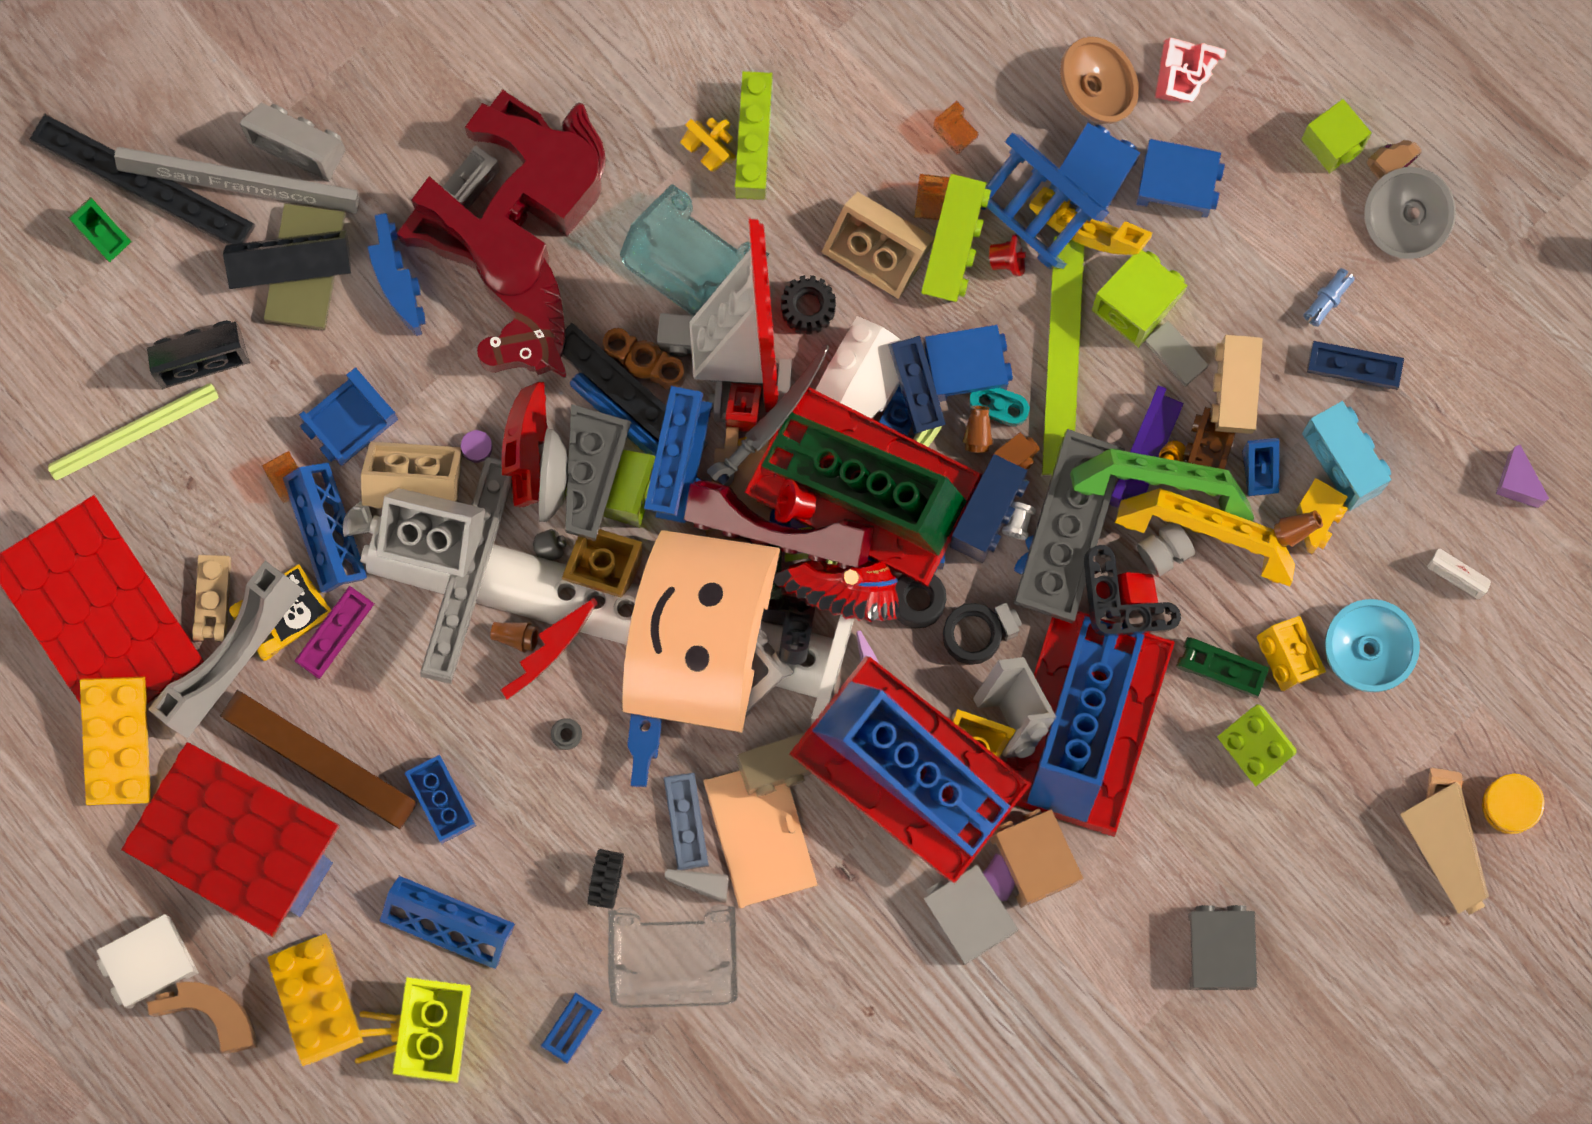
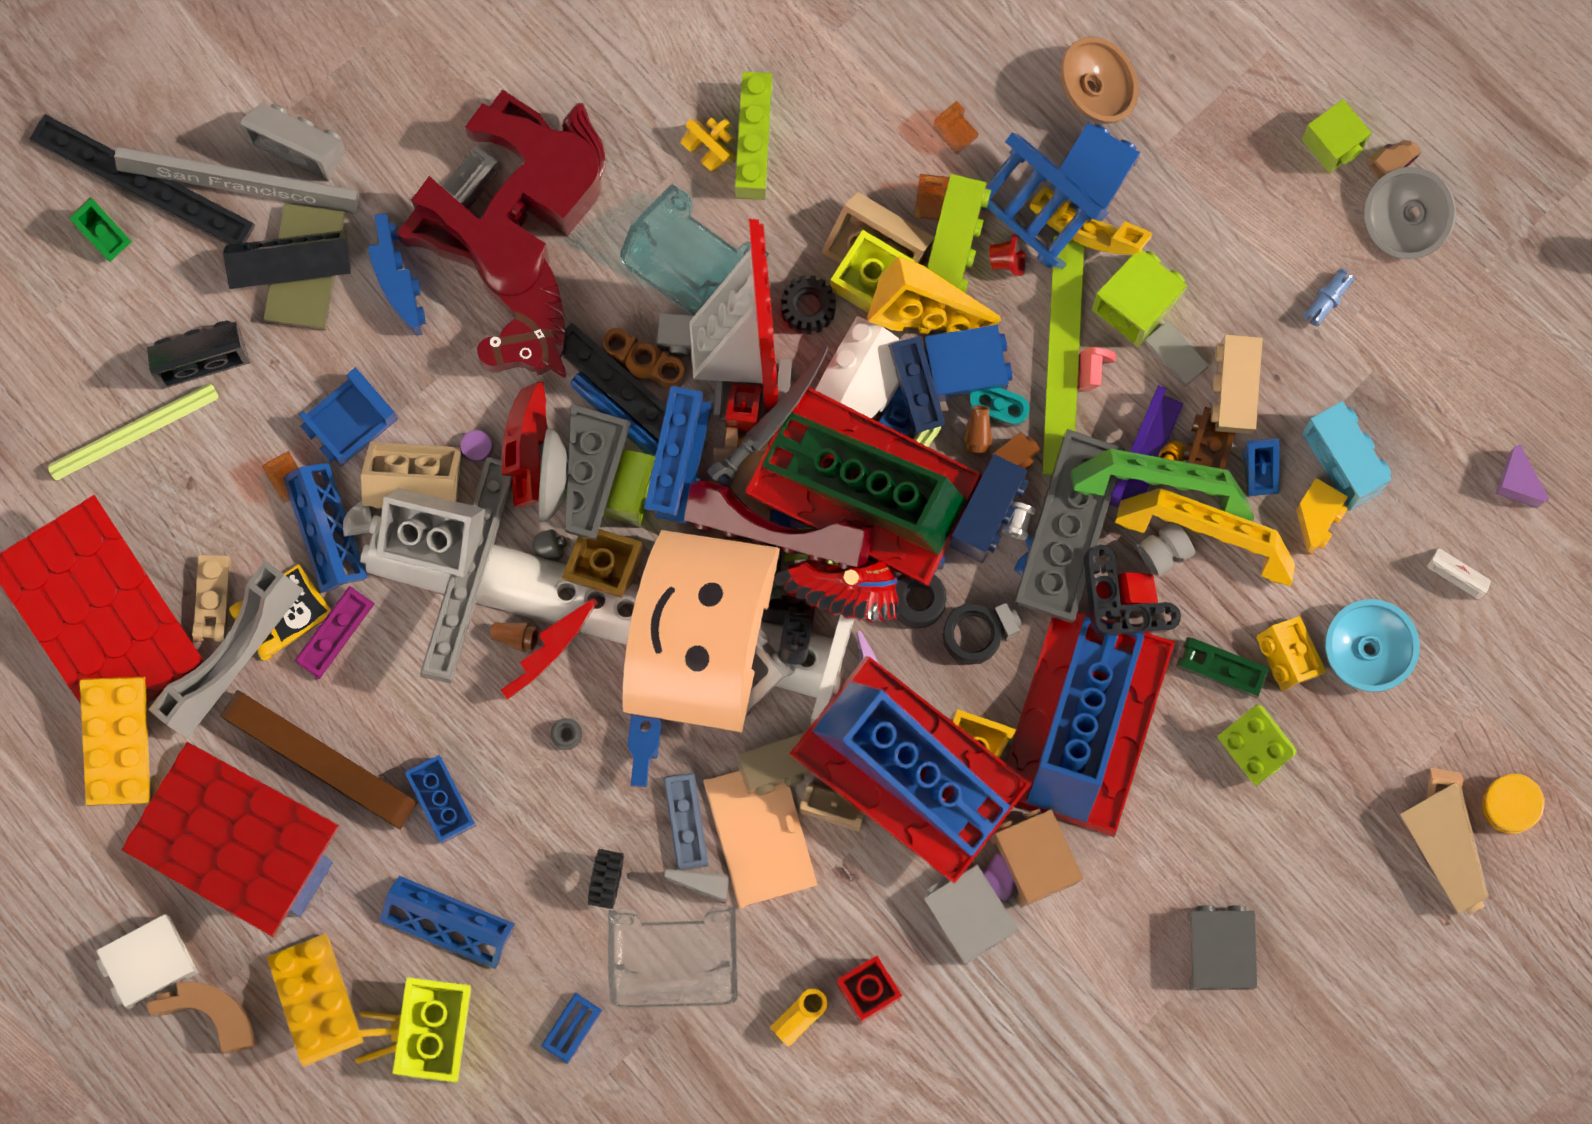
(794, 502): red piece -> none
(797, 1018): none -> yellow piece
(830, 807): none -> tan hinge
(861, 270): none -> neon yellow slope
(869, 989): none -> red head
(923, 300): none -> yellow wedge
(1021, 702): light grey panel -> none
(1091, 367): none -> coral tile
(1180, 176): blue panel -> none
(1185, 69): coral slope -> none
(1296, 528): dark orange cone -> none
(1355, 365): dark blue plate -> none

